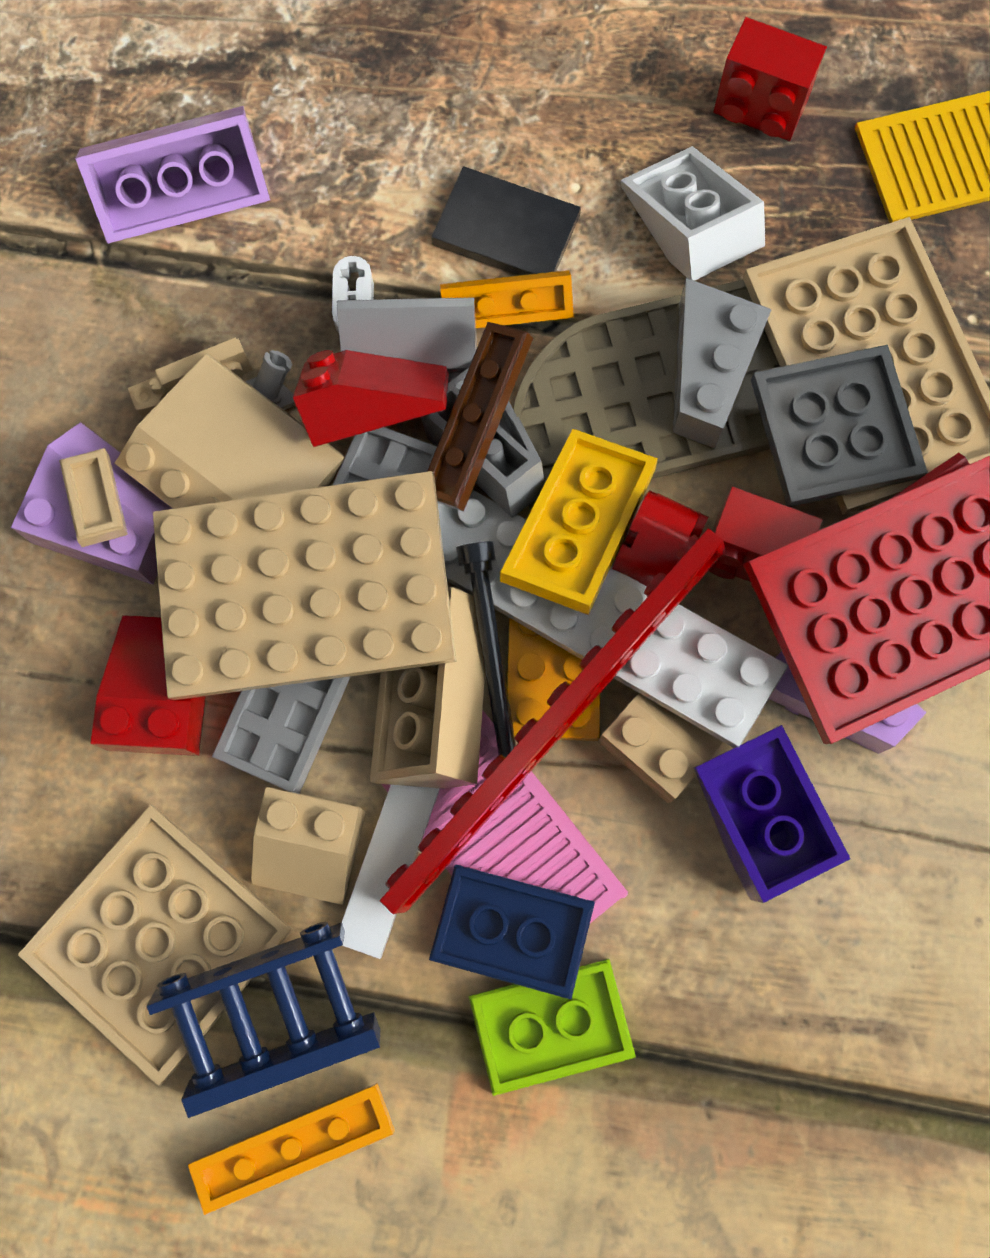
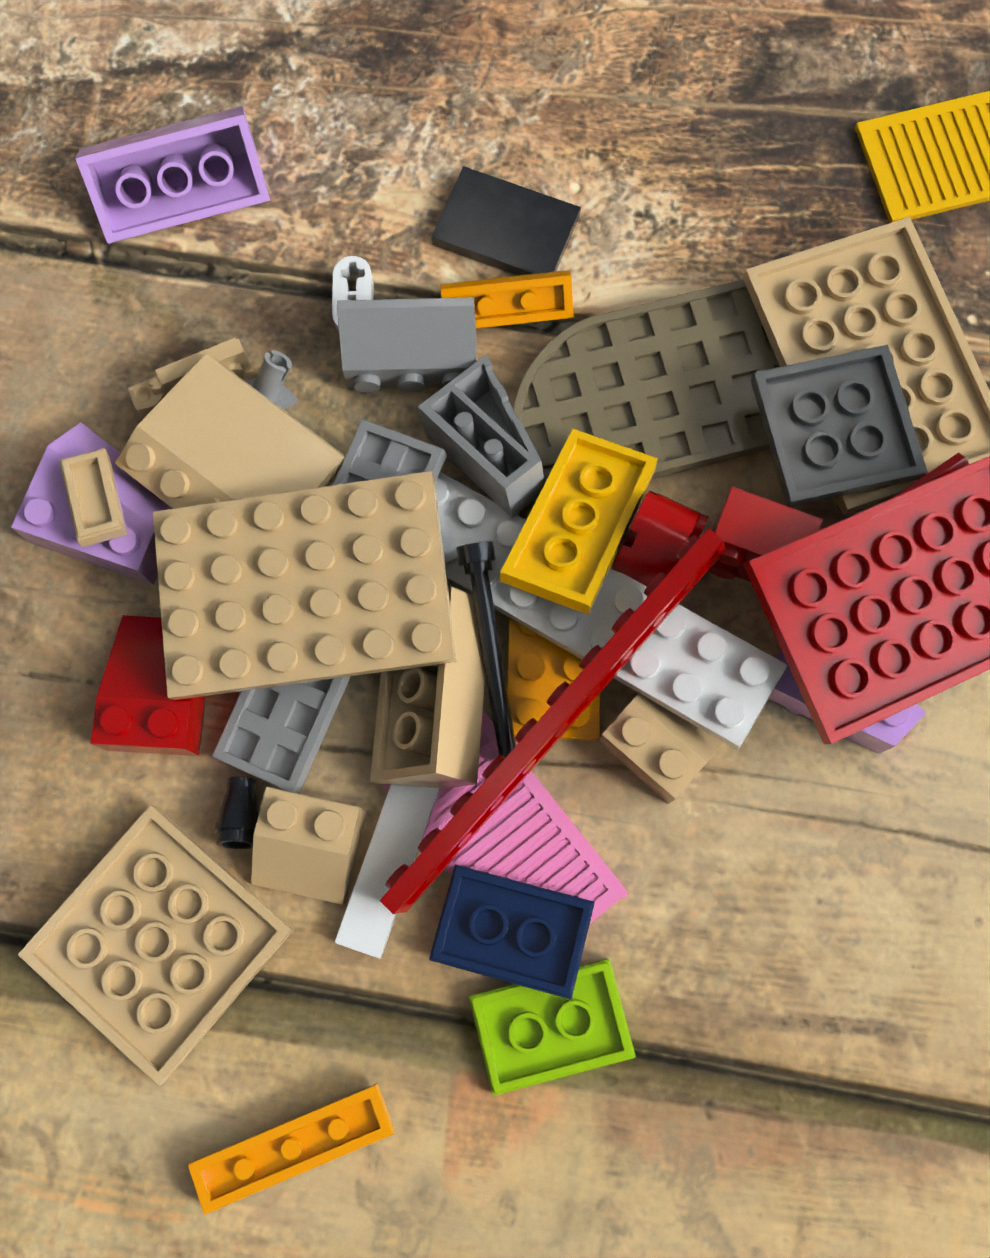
(237, 814): none -> black cone
(257, 1066): dark blue fence -> none
(365, 392): red slope -> none
(477, 412): reddish brown tile -> none
(697, 212): white slope -> none
(713, 355): light grey wedge -> none
(768, 78): red brick -> none
(769, 816): dark purple slope -> none

